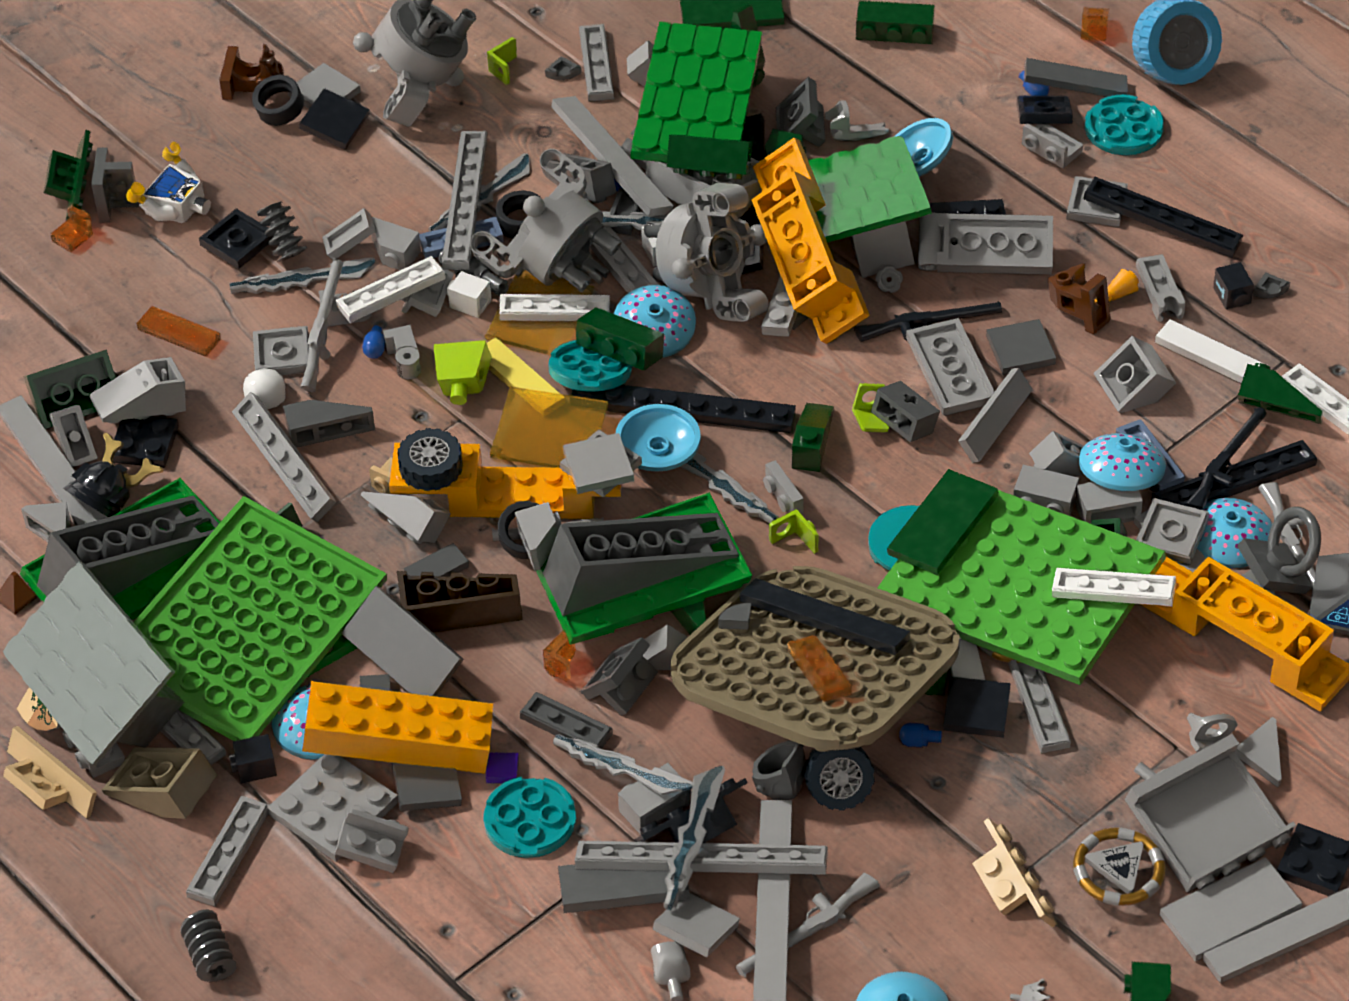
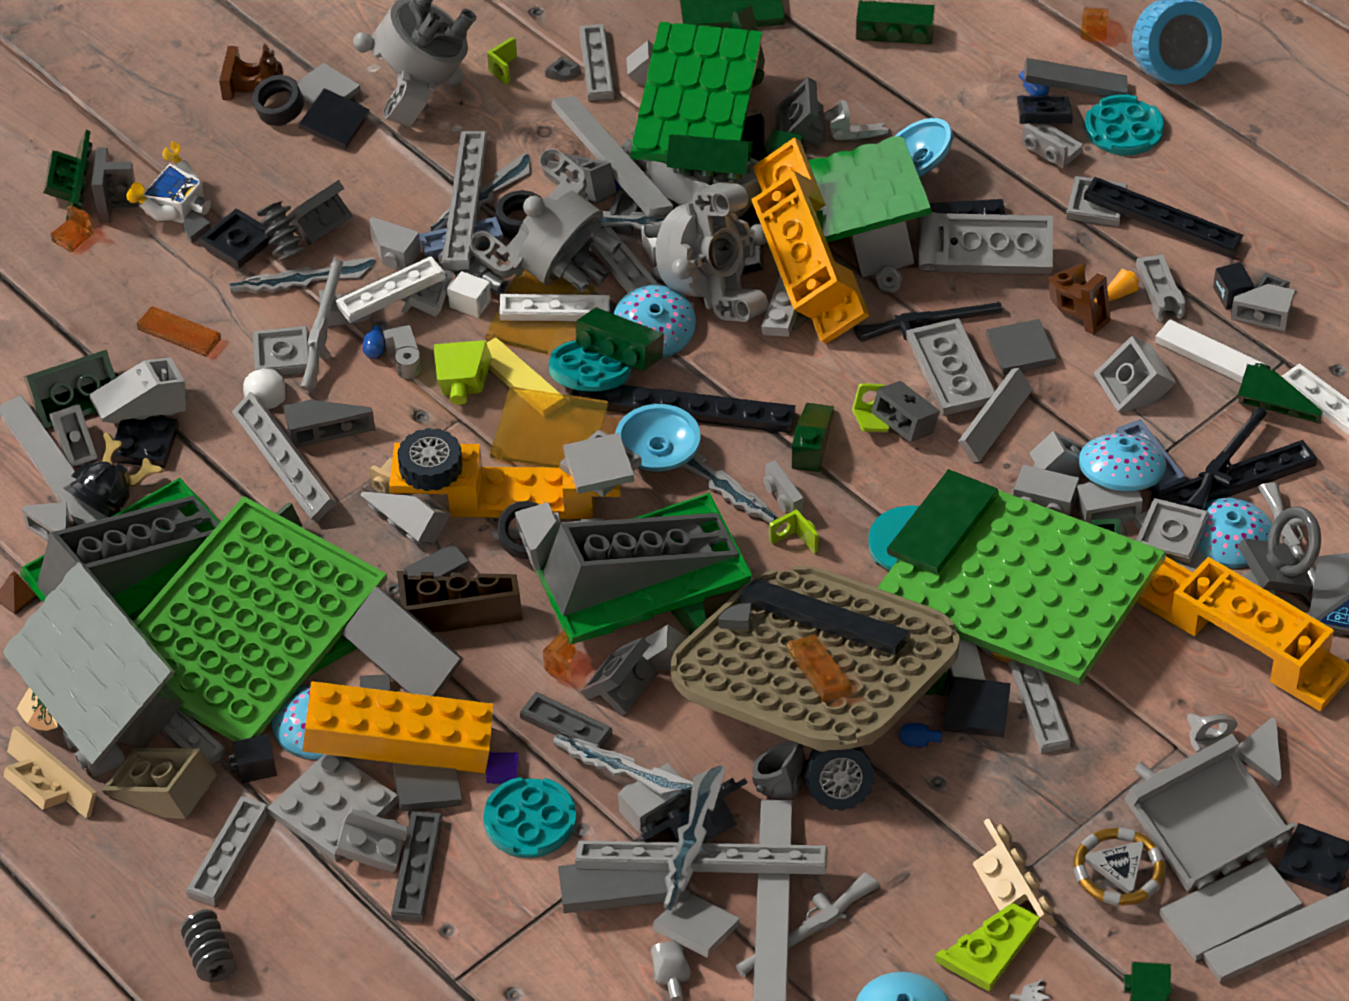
(195, 226): none -> dark grey tile
(321, 213): none -> dark grey bracket
(348, 234): light grey tile -> none
(417, 867): none -> dark grey tile
(991, 948): none -> lime wing
(1114, 586): white tile -> none
(1264, 306): none -> light grey slope

